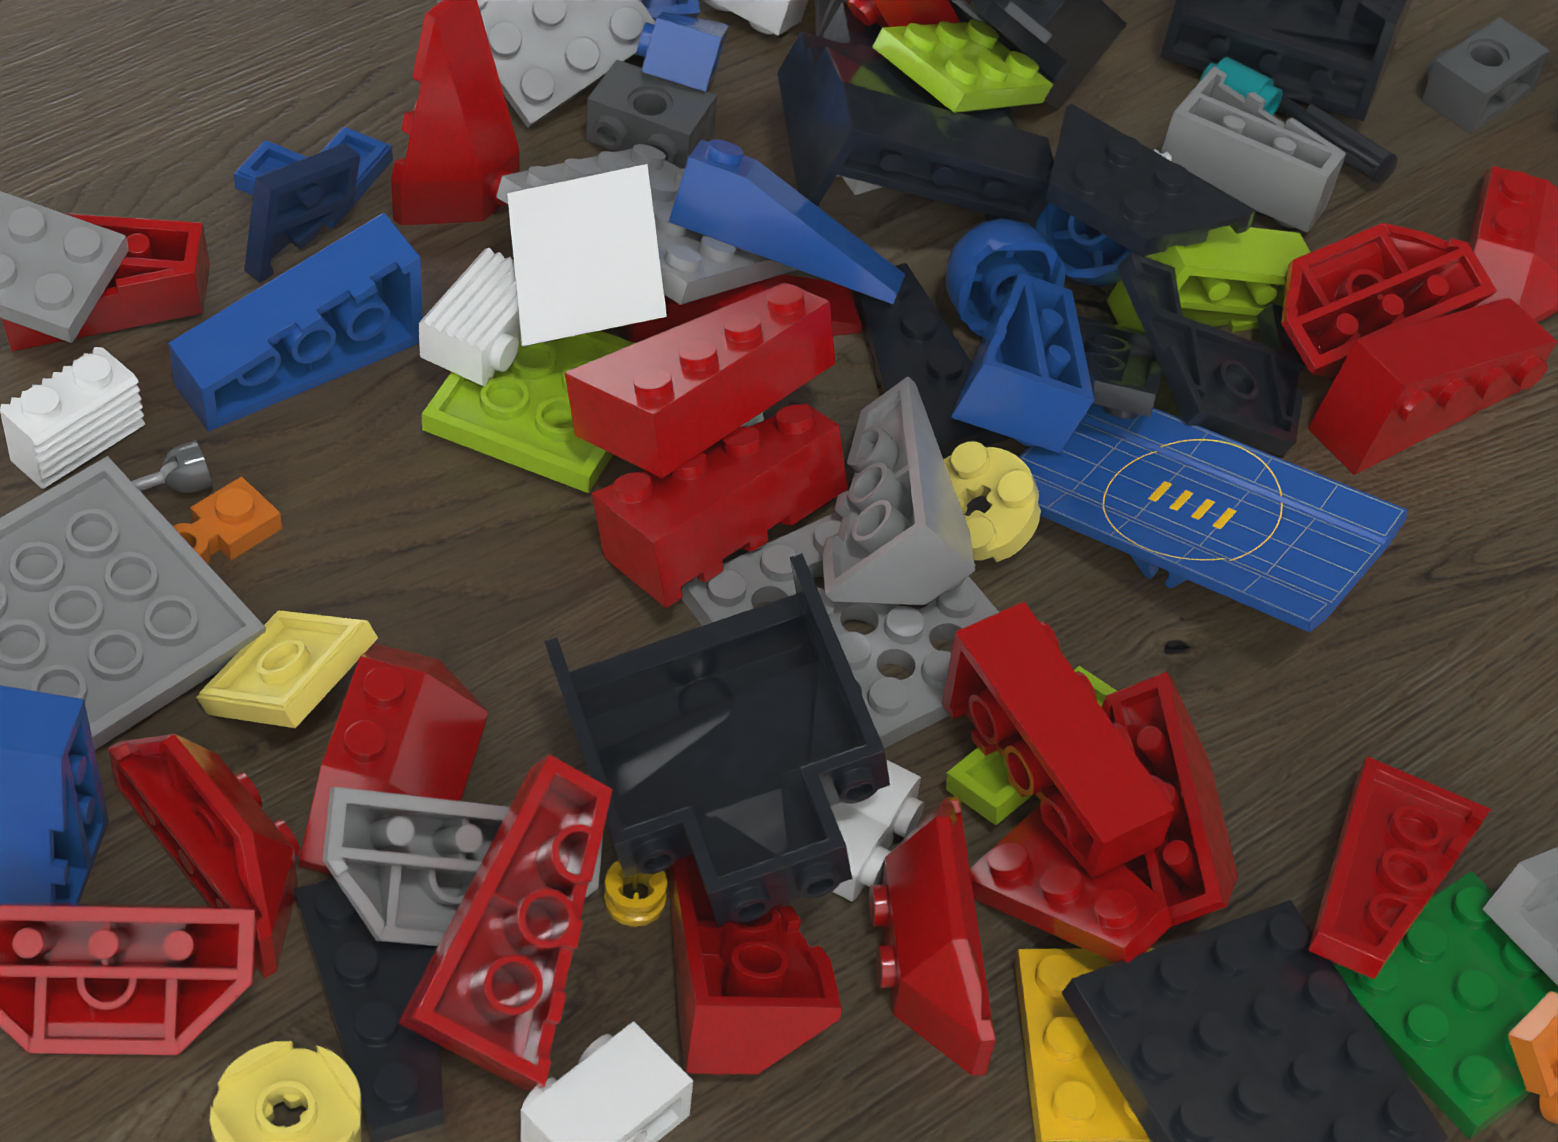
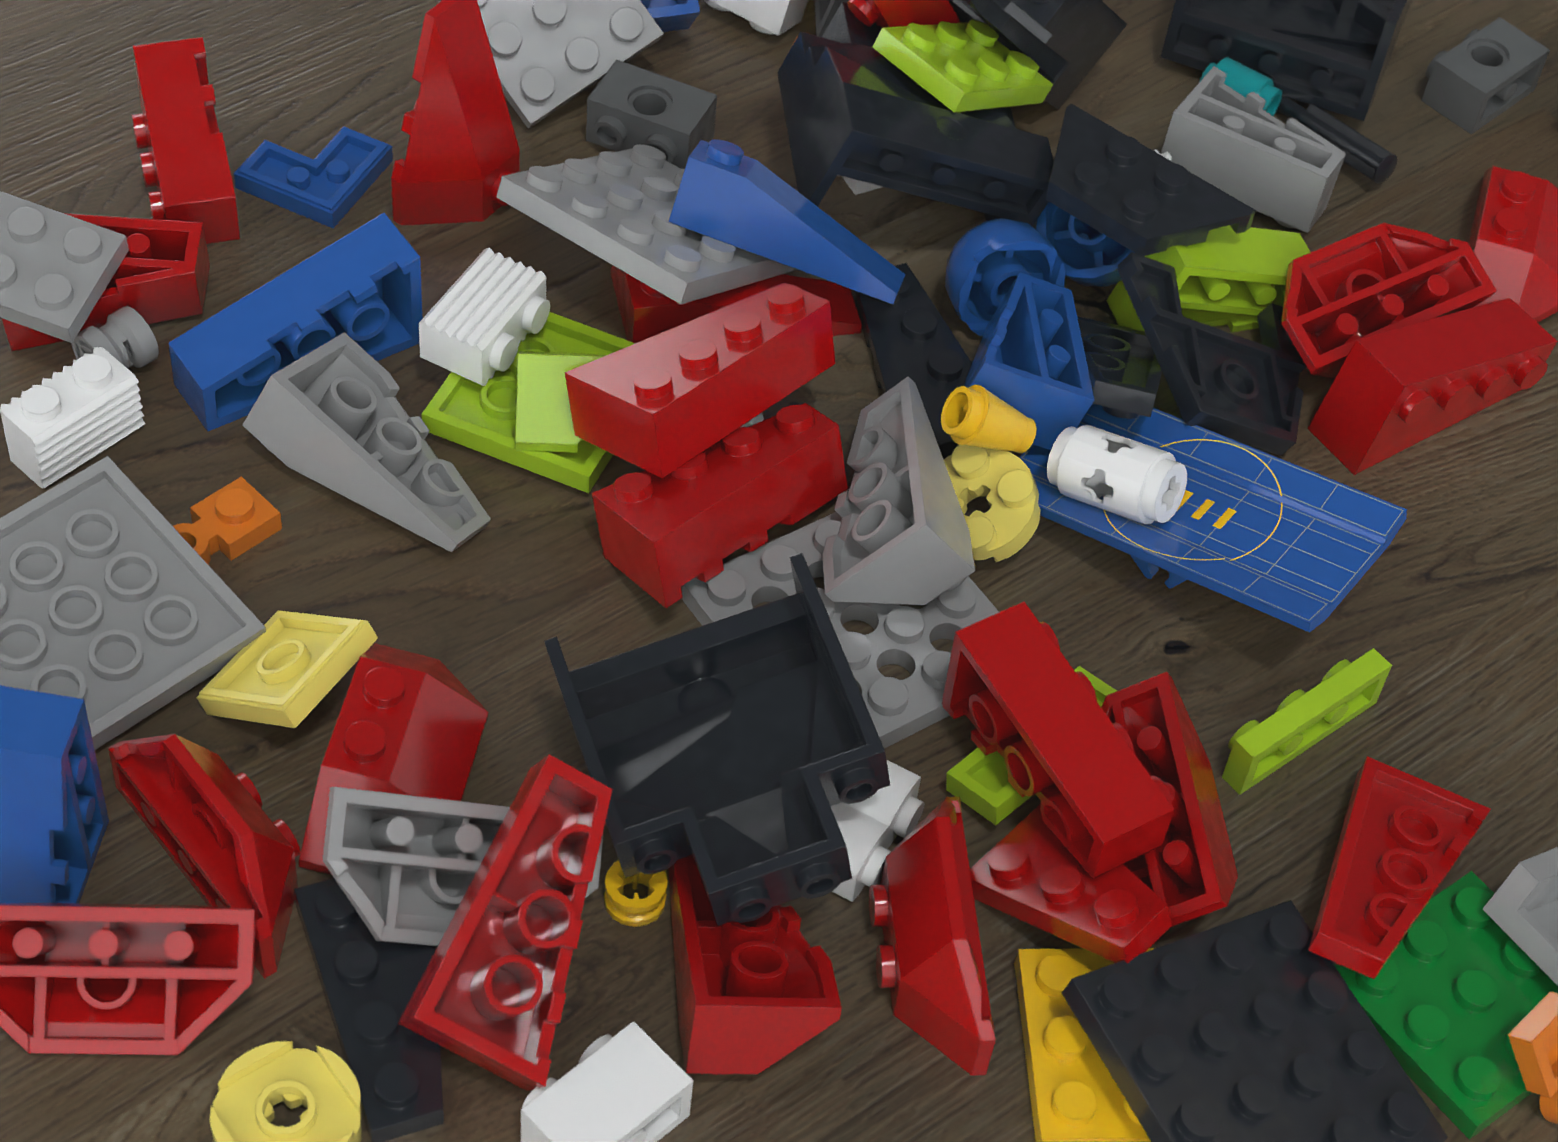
(123, 336): none -> light grey wheel
(181, 470): dark grey hinge -> none
(183, 139): none -> red wedge
(297, 203): dark blue wing -> none
(344, 428): none -> light grey wedge
(543, 401): none -> lime slope
(586, 255): white sticker -> none
(682, 49): slope -> none
(984, 420): none -> yellow cone
(1130, 475): none -> white piece
(1304, 720): none -> lime plate

